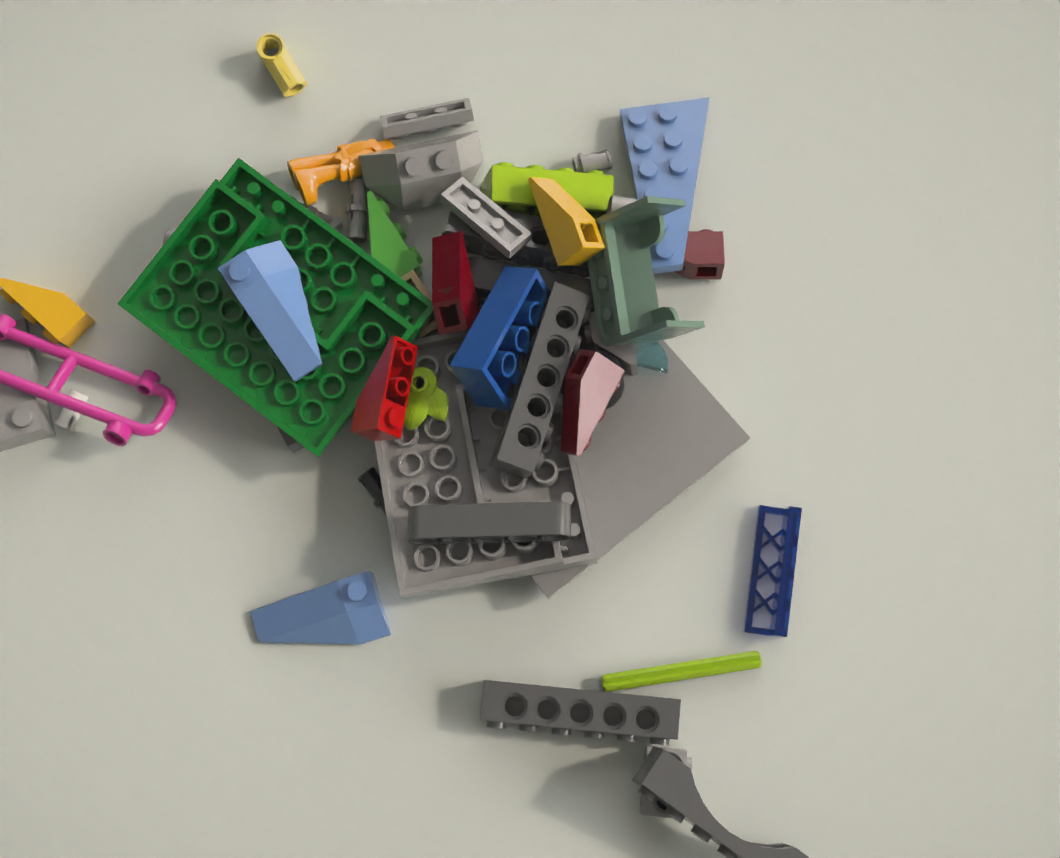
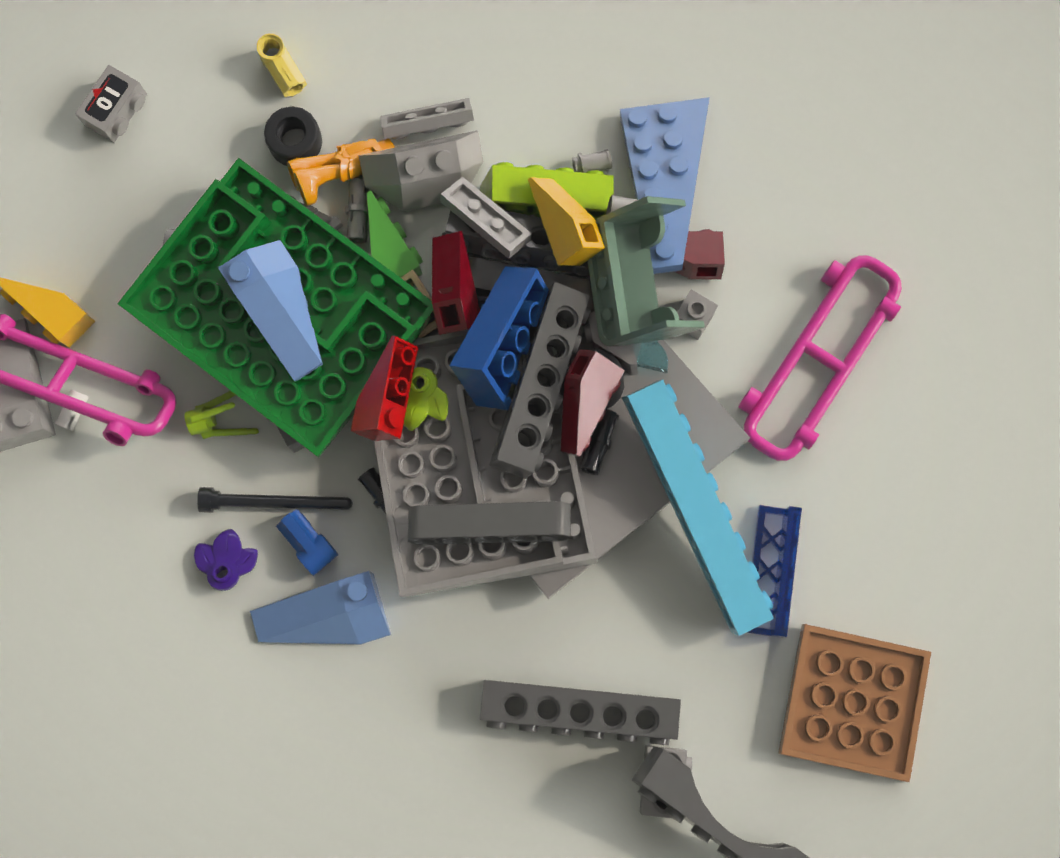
(111, 104): none -> light grey brick
(203, 419): none -> lime plant
(212, 500): none -> black piece
(225, 555): none -> dark purple plate
(285, 120): none -> black tyre
(311, 548): none -> blue piece
(599, 443): none -> black pin
(681, 671): lime axle -> none
(697, 308): none -> light grey brick
(698, 507): none -> medium azure brick
(756, 403): none -> dark pink bar
(855, 702): none -> medium nougat plate

